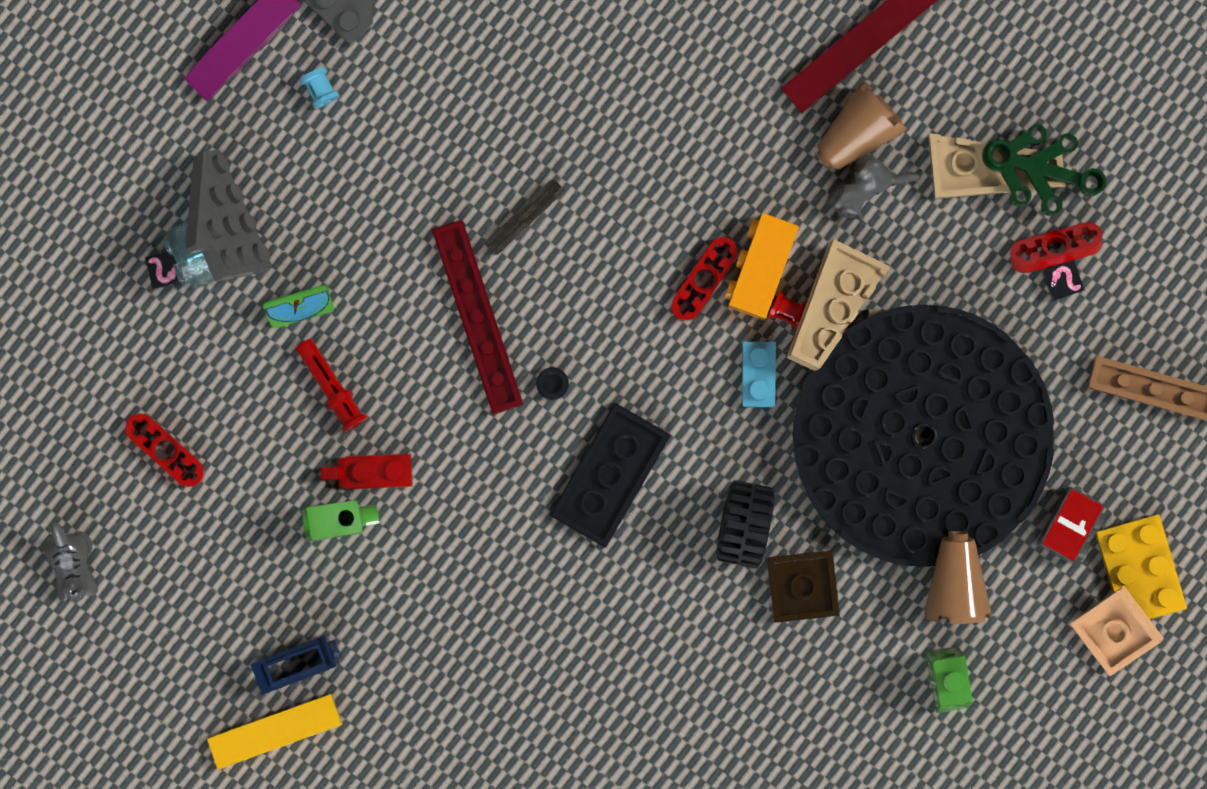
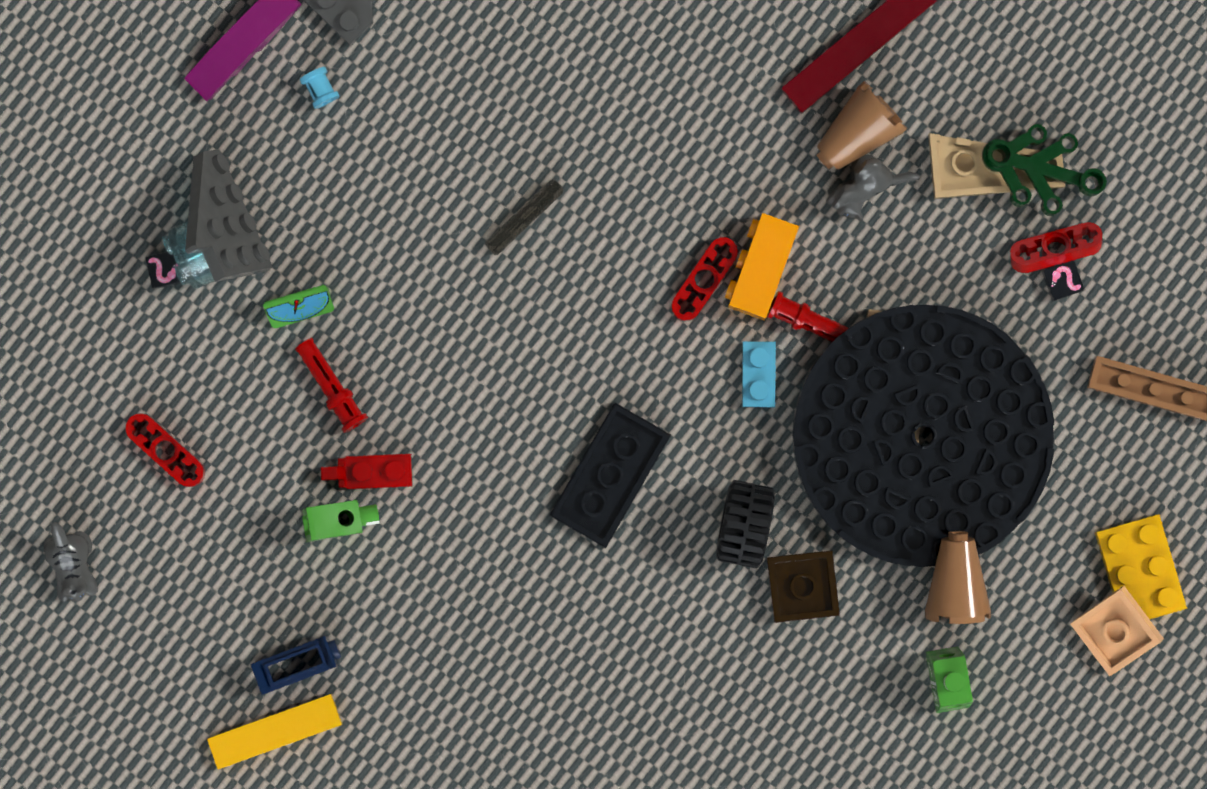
(477, 317): dark red tile -> none
(552, 383): black tile -> none
(838, 293): tan wing -> none
(1071, 526): red brick -> none

